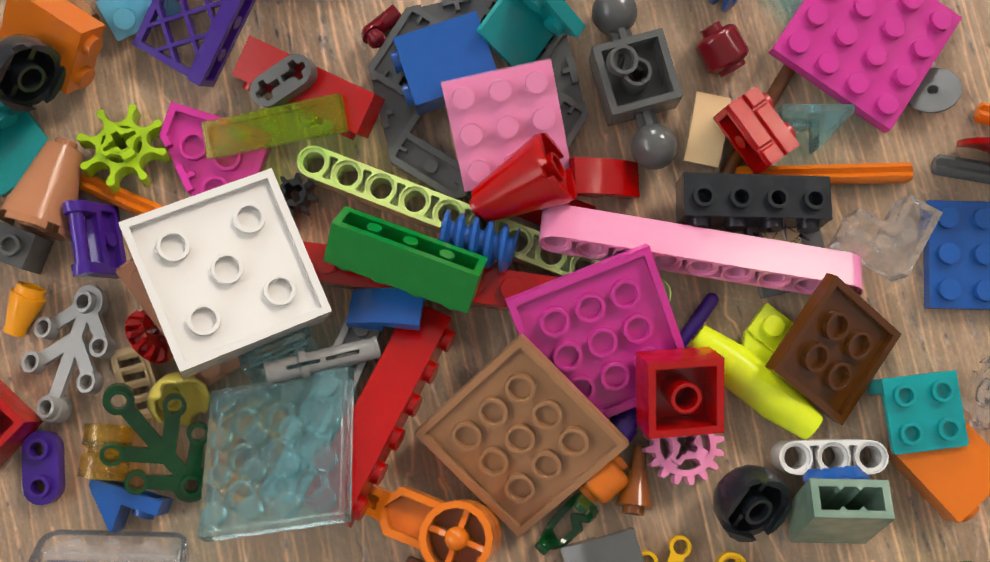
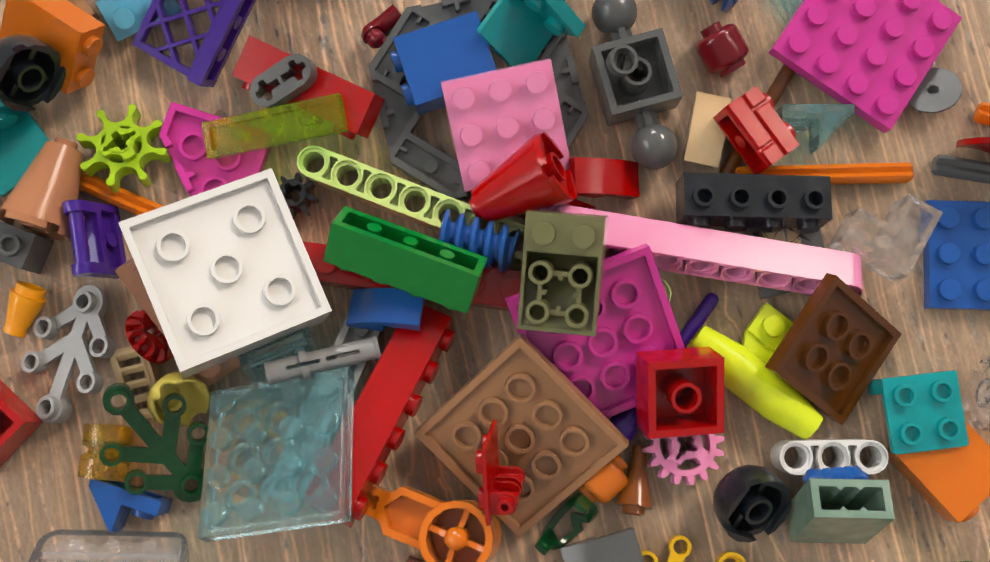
(47, 467): dark purple plate -> none
(501, 484): none -> red hinge
(562, 272): none -> olive slope

